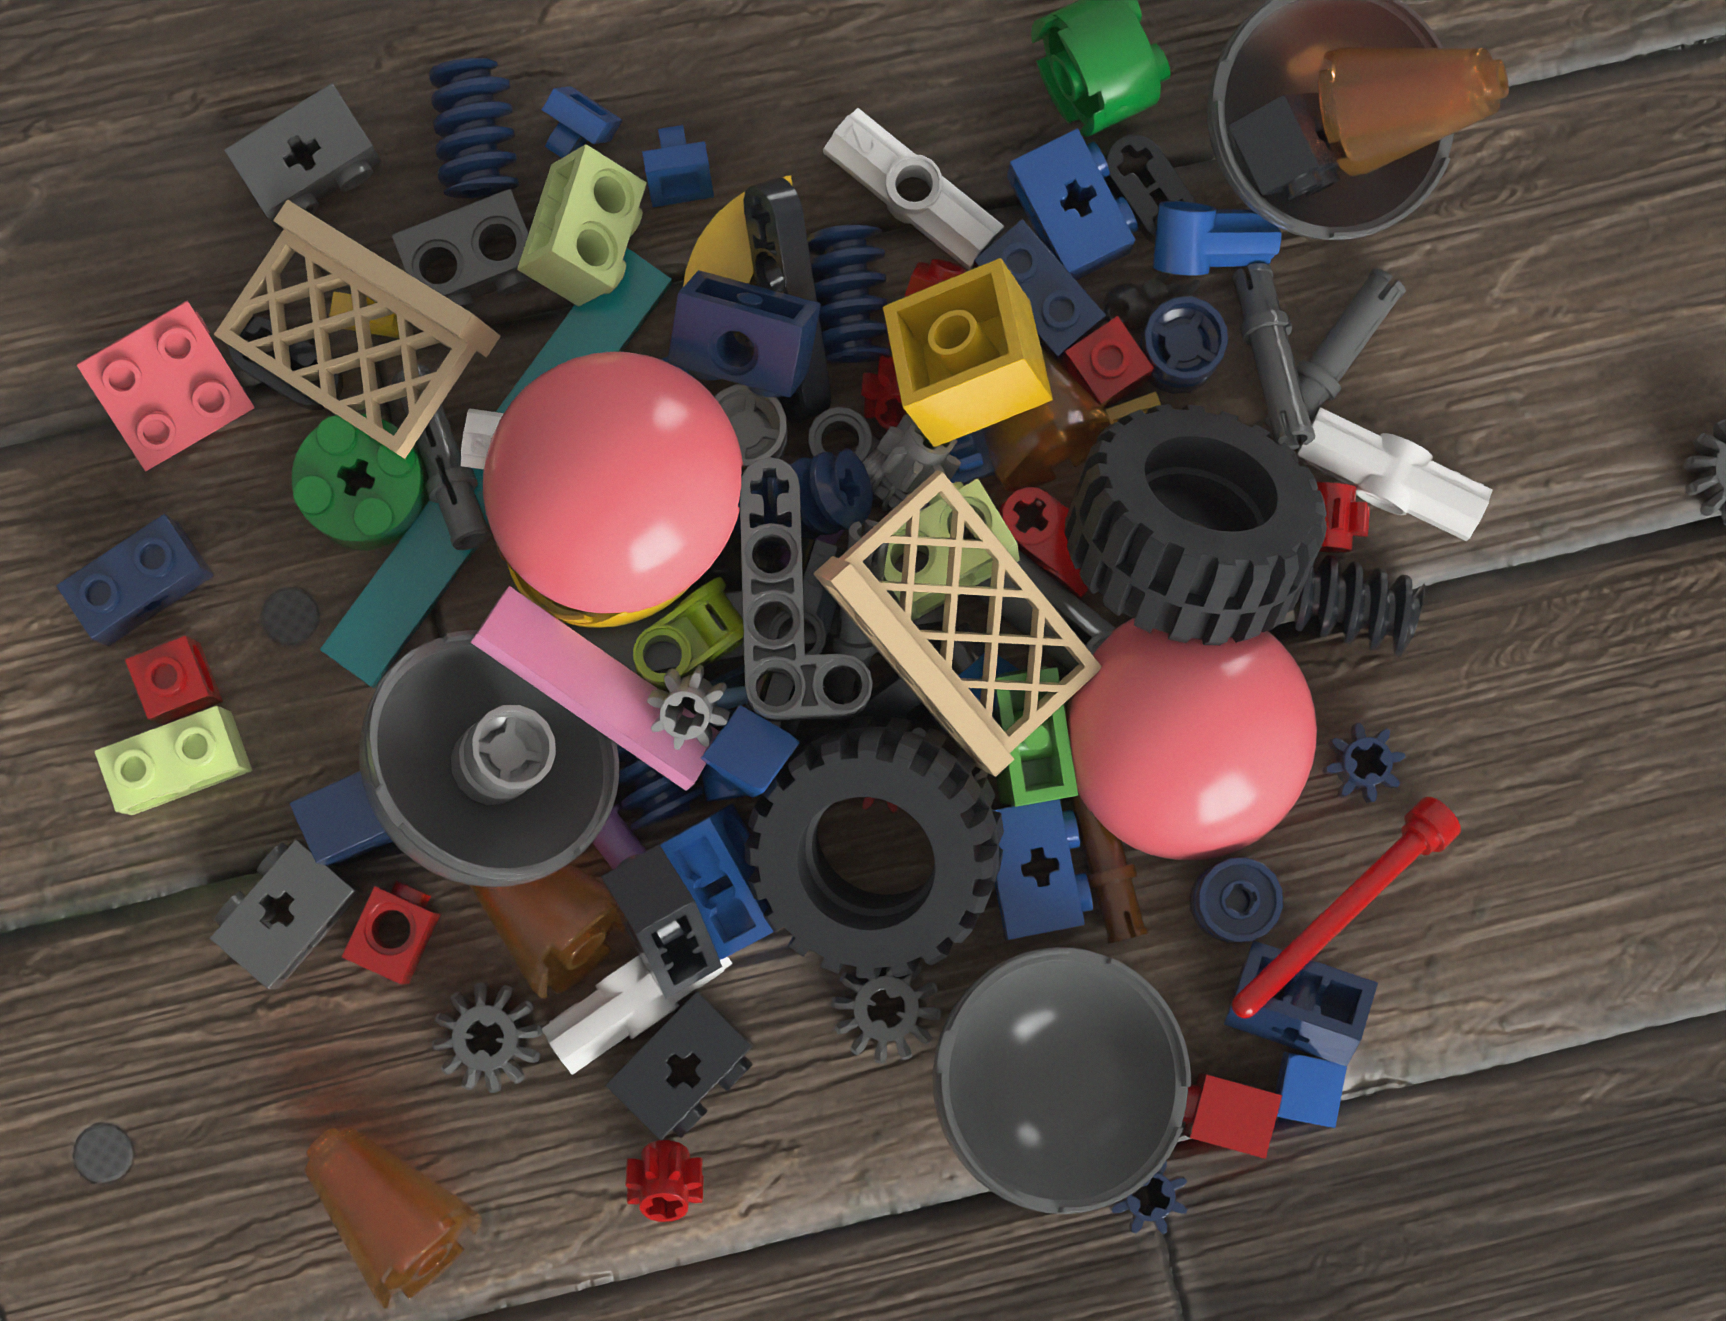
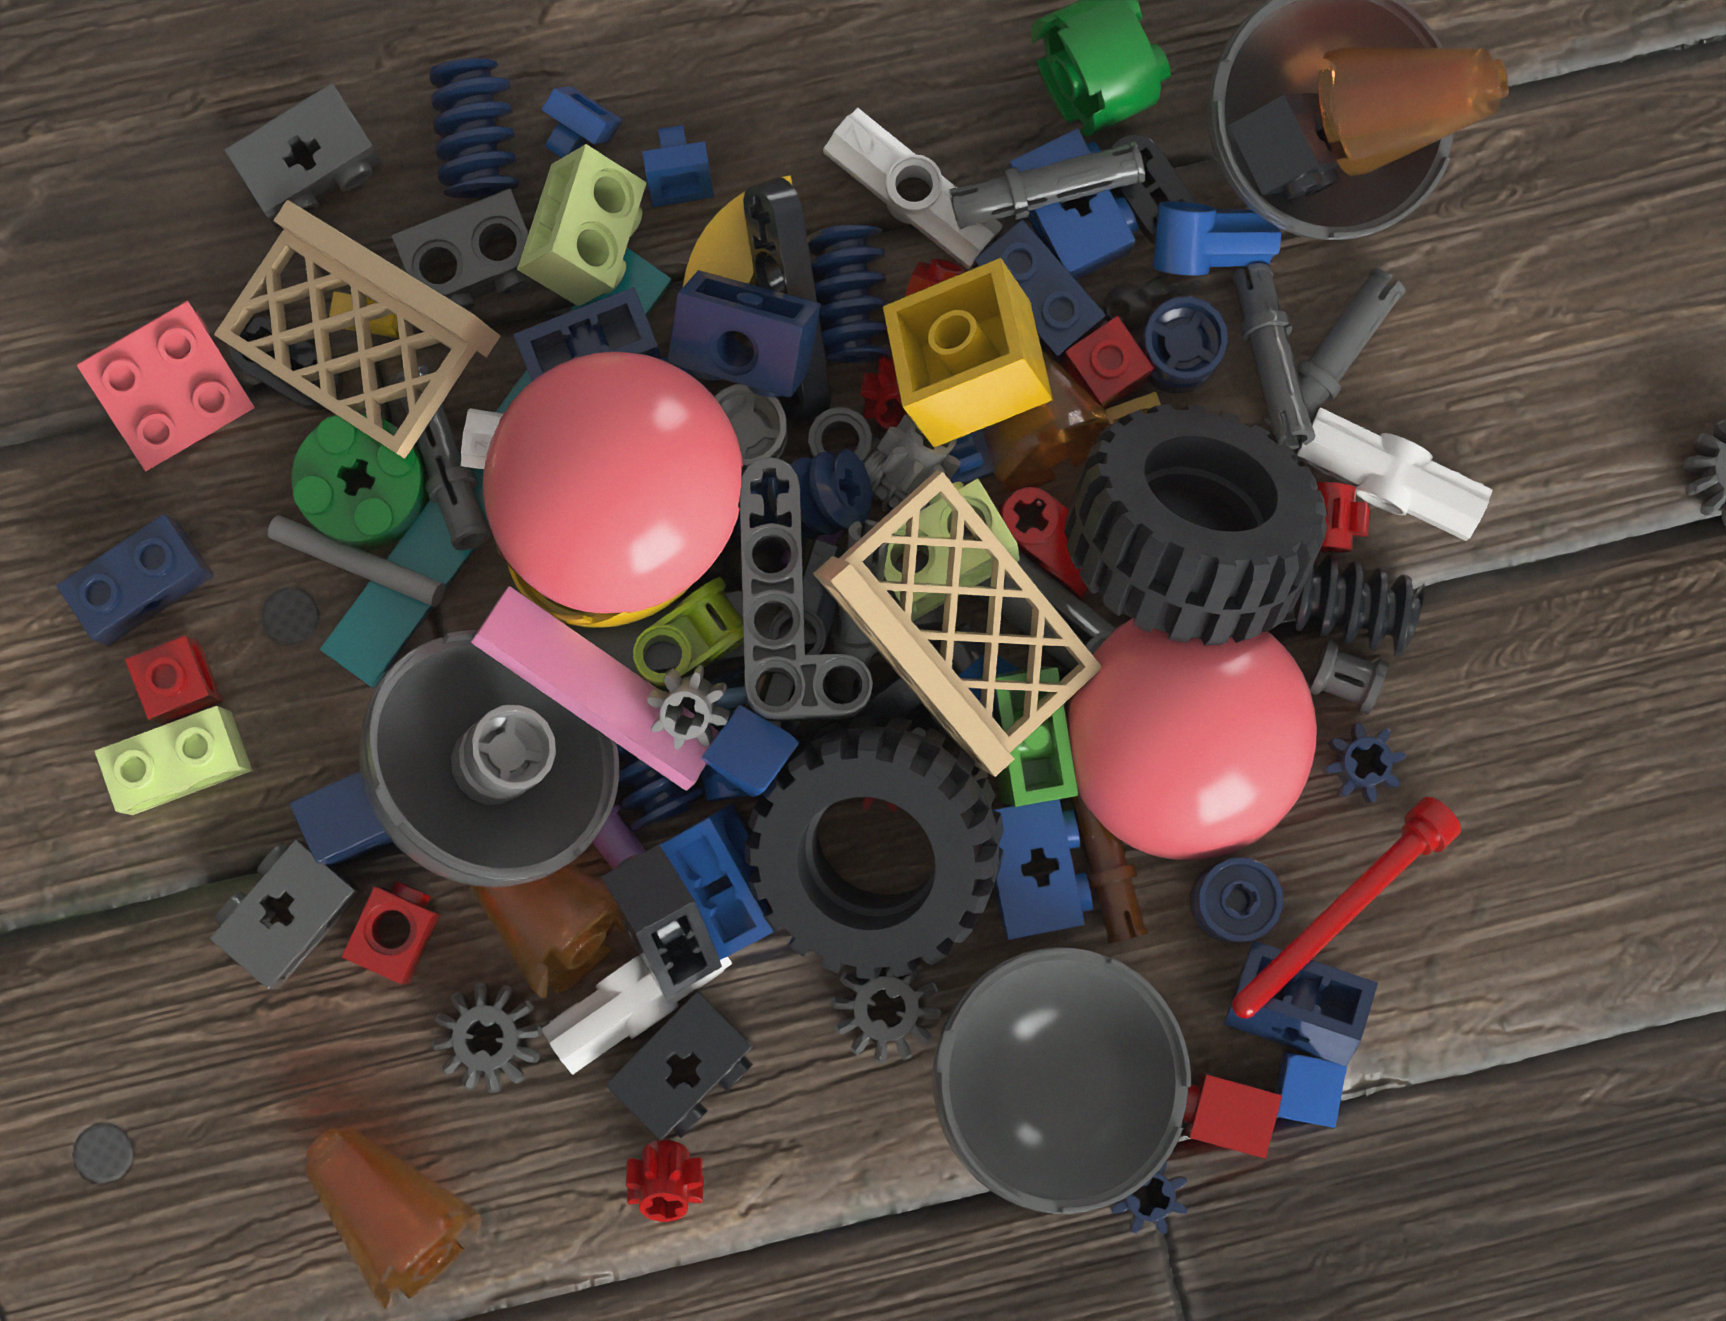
(356, 561): none -> light grey bar
(600, 327): none -> dark blue brick
(1059, 182): none -> dark grey pin
(1363, 692): none -> dark grey bush

